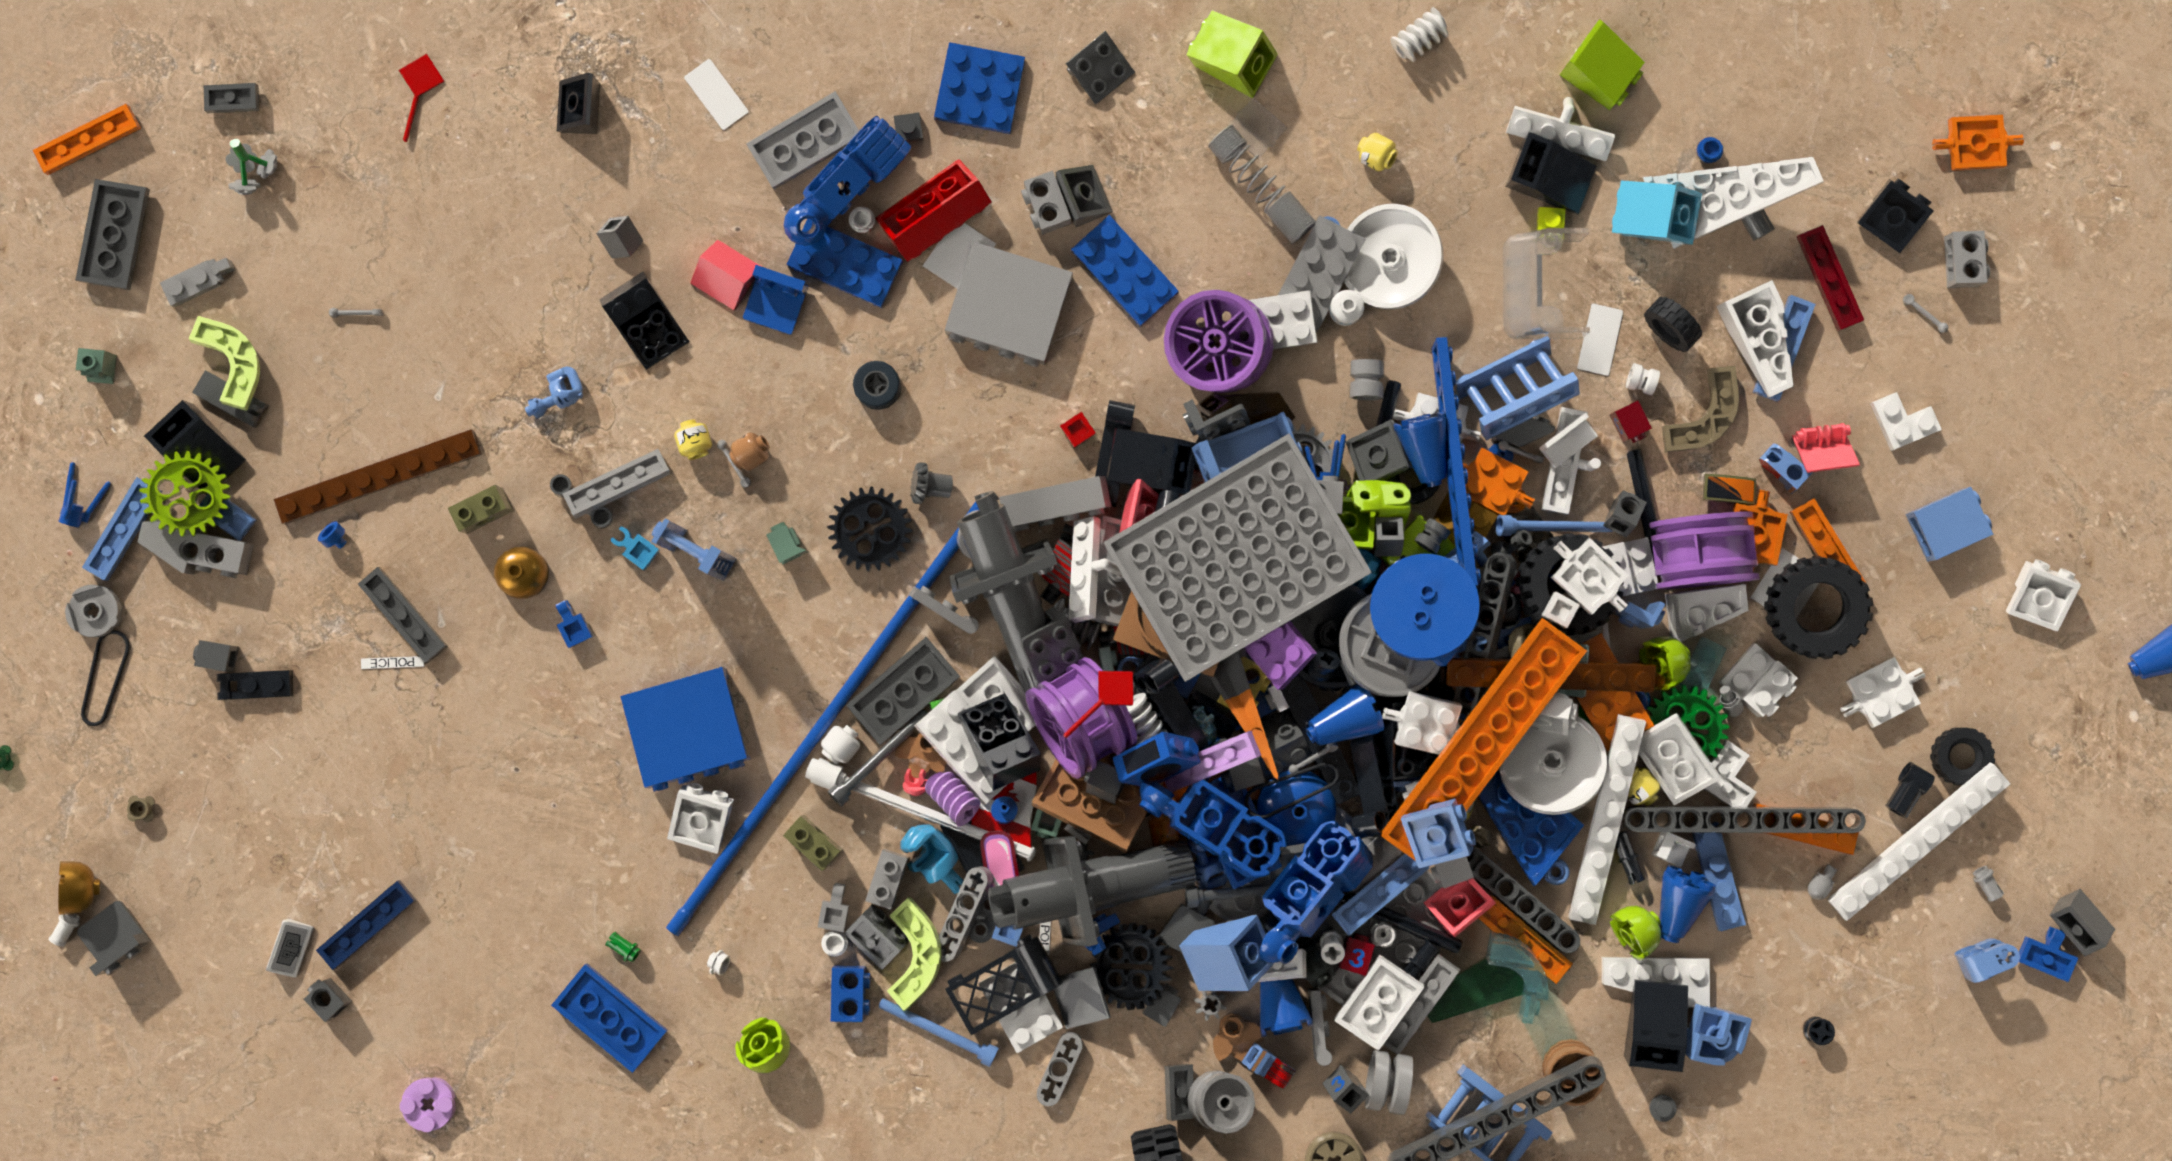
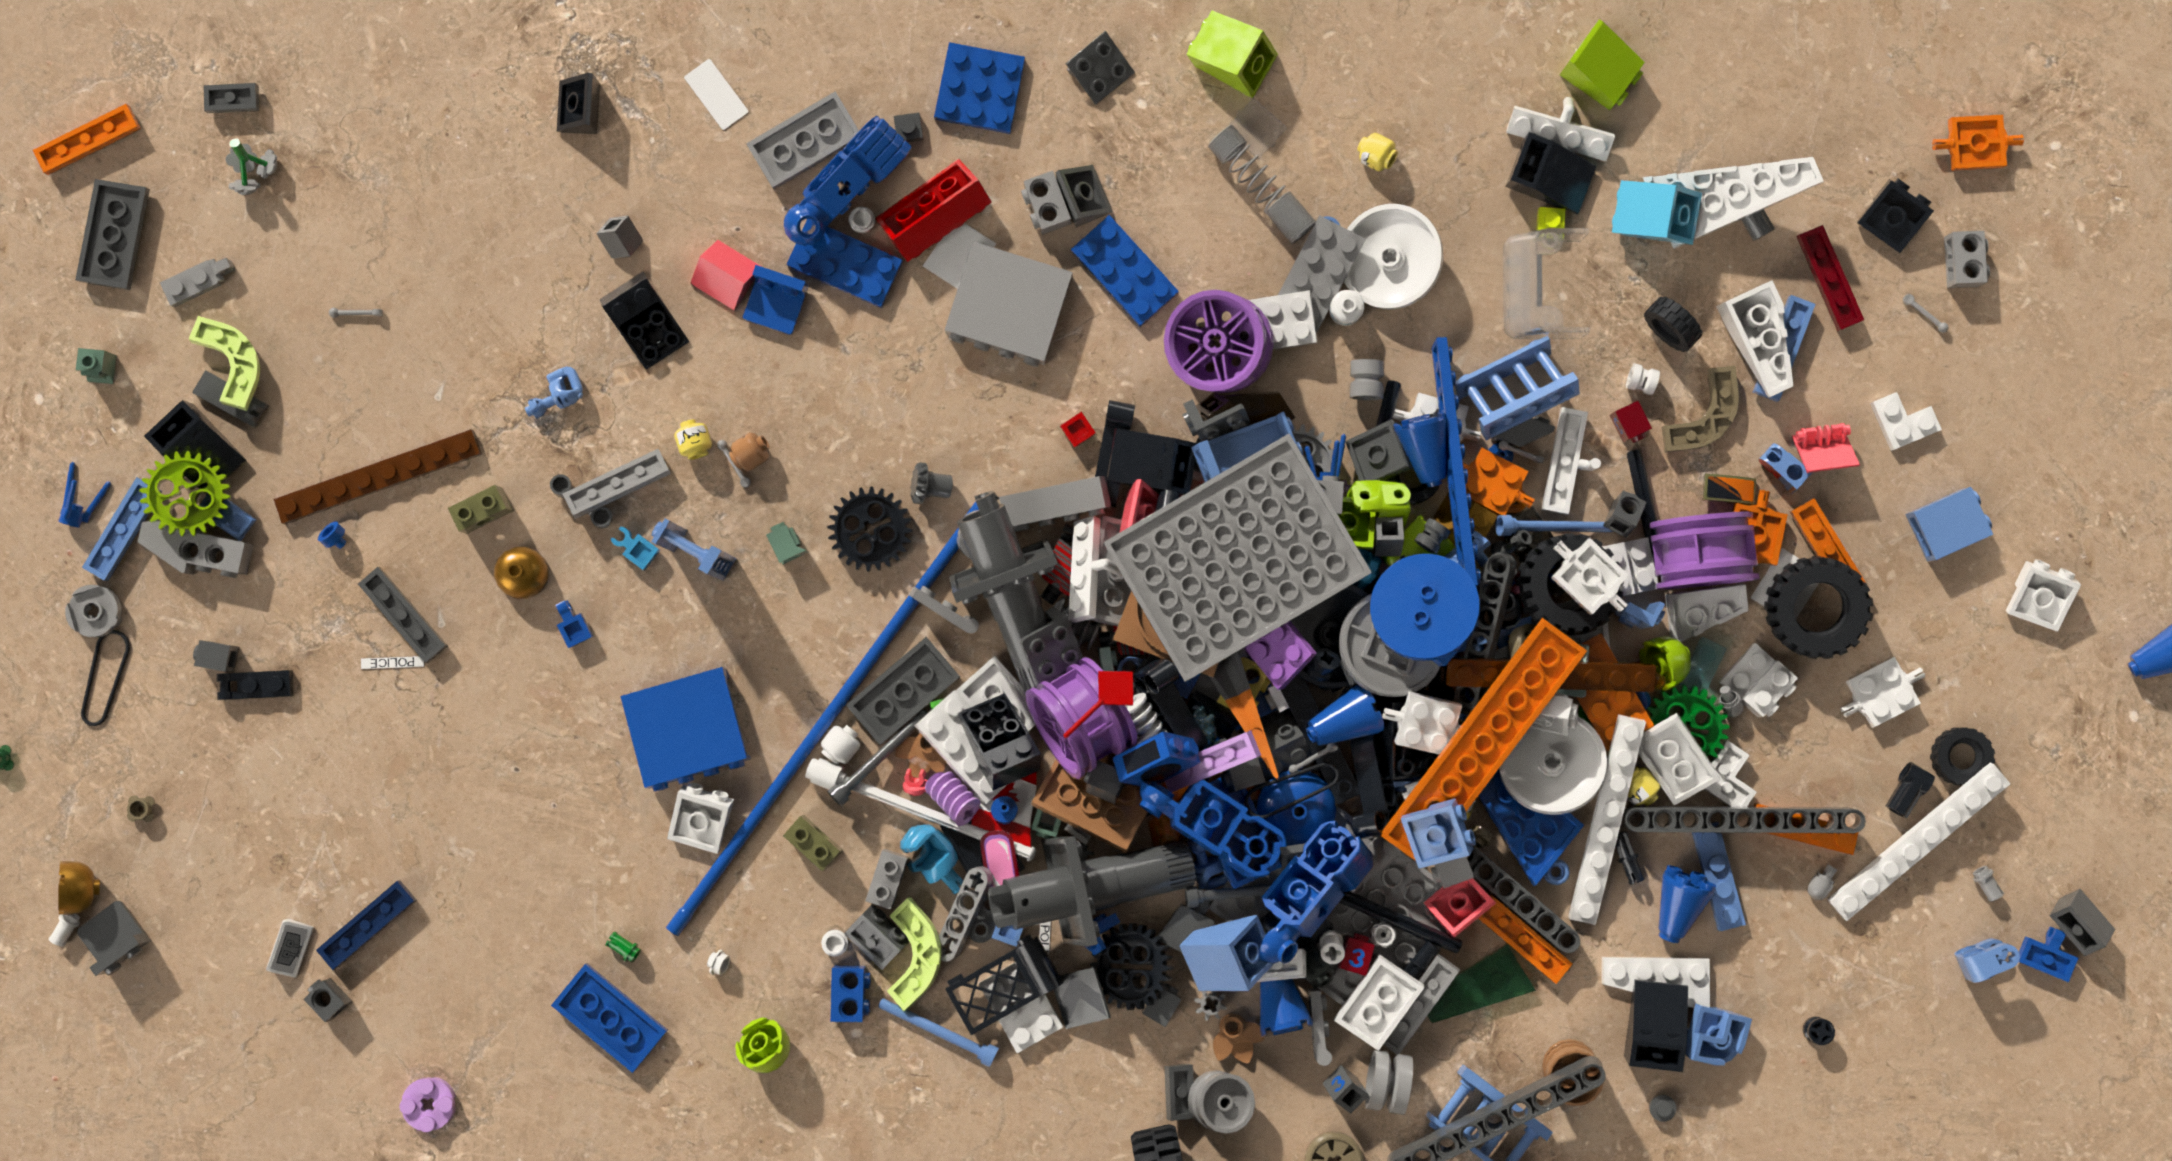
(421, 77): red piece -> none
(833, 912): light grey plate -> none
(874, 376): black wheel -> none
(1058, 1090): light grey beam -> none
(1268, 1066): leg -> none
(1378, 893): medium blue plate -> none
(1420, 35): white piece -> none
(1514, 954): clear light blue arch -> none
(1560, 610): white plate -> none
(1568, 441): white panel -> none
(1601, 341): white sticker -> none
(1638, 929): lime cylinder -> none
(1672, 848): white panel -> none
(1709, 150): blue plate -> none

